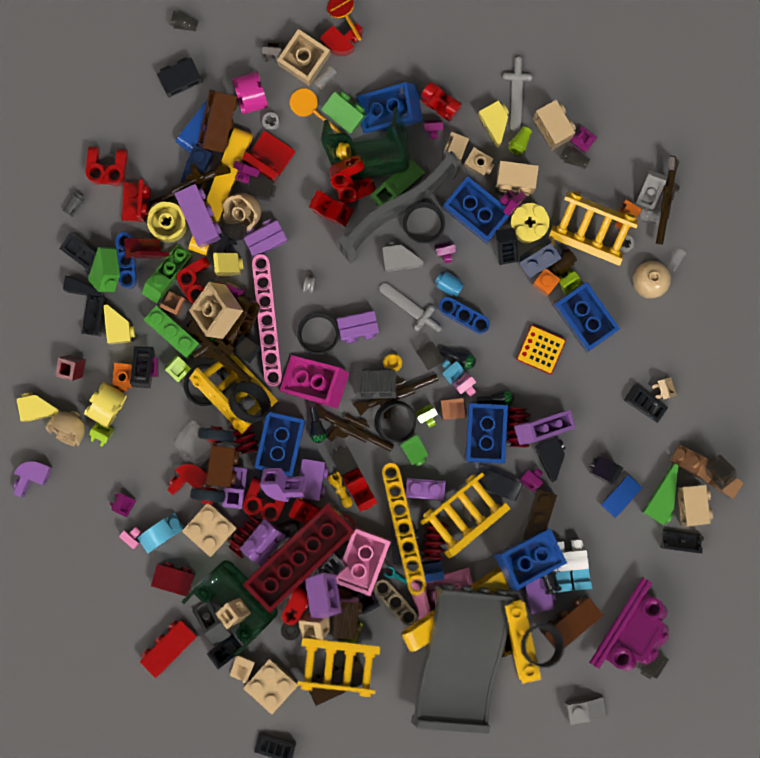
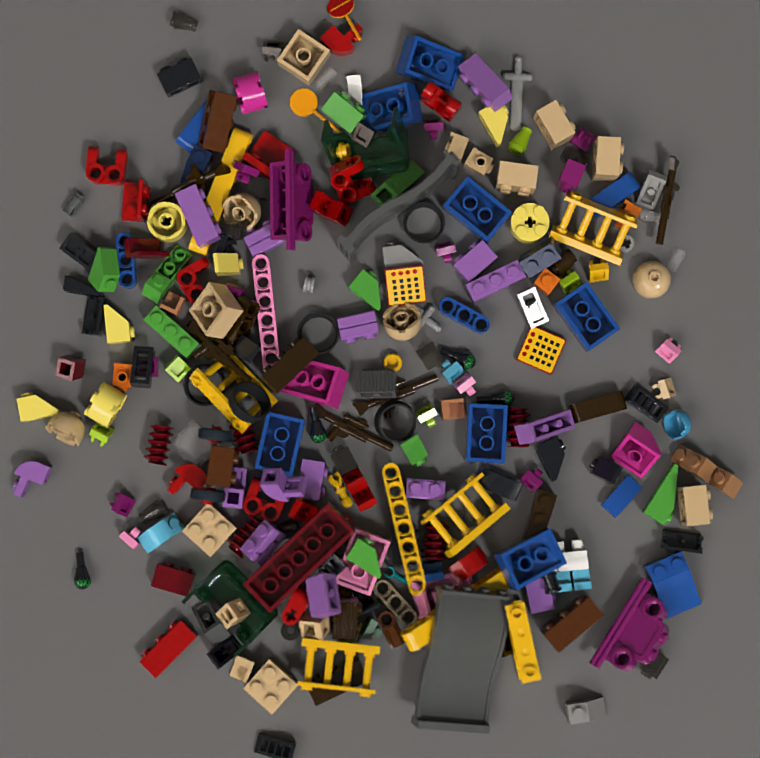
(82, 578): none -> black piece
(155, 511): none -> clear smoke cone
(158, 444): none -> dark red piece
(268, 126): light grey bush -> none
(288, 365): none -> dark brown brick
(290, 201): none -> magenta brick
(355, 88): none -> white sticker
(364, 134): none -> dark brown tile
(365, 556): none -> bright green slope
(367, 289): none -> bright green slope
(369, 628): none -> sand green tile
(391, 630): none -> reddish brown piece
(402, 321): none -> tan cylinder
(405, 284): none -> yellow tile
(429, 62): none -> blue slope
(449, 283): dark azure brick -> none
(468, 564): none -> red brick
(475, 261): none -> medium lavender brick
(484, 83): none -> medium lavender brick
(495, 281): none -> medium lavender brick
(506, 244): black slope -> none
(512, 201): magenta tile -> none
(532, 307): none -> slope
(559, 645): black tyre -> none
(570, 176): none -> magenta brick
(598, 272): none -> yellow tile
(598, 407): none -> dark brown beam
(606, 158): none -> tan brick
(617, 192): none -> blue beam
(637, 450): none -> dark pink slope
(668, 350): none -> bright pink tile
(673, 583): none -> blue slope
(677, 424): none -> dark azure hair
(720, 471): clear smoke brick -> none

